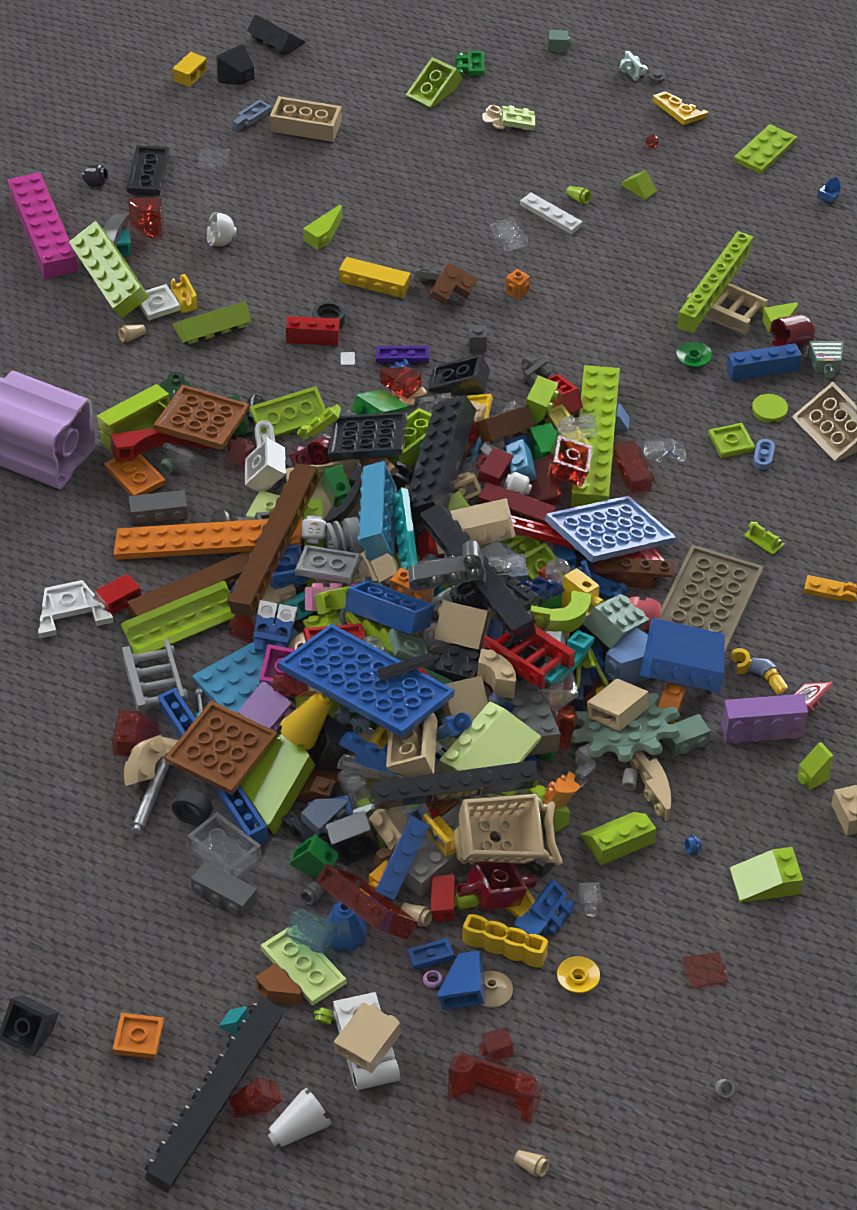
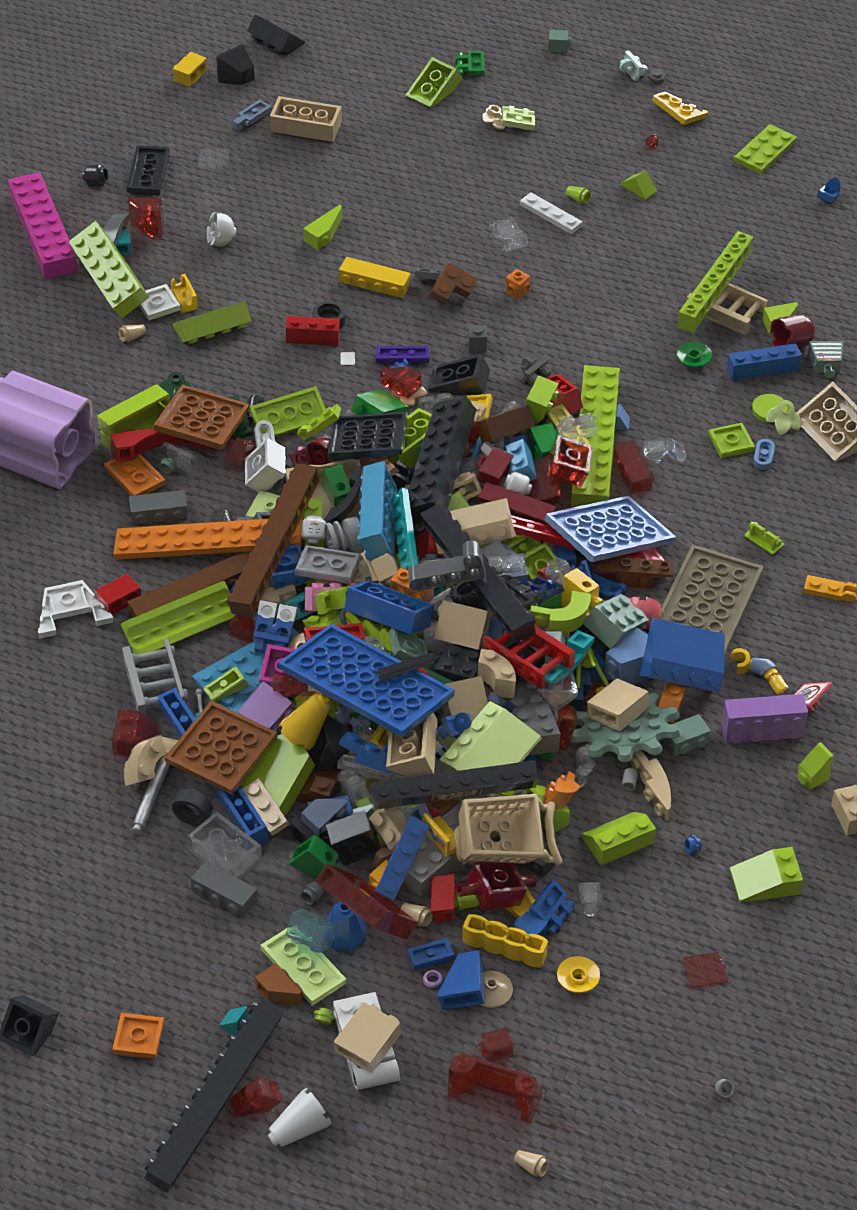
(226, 685): none -> lime slope
(265, 807): none -> tan plate
(782, 419): none -> yellowish green plate

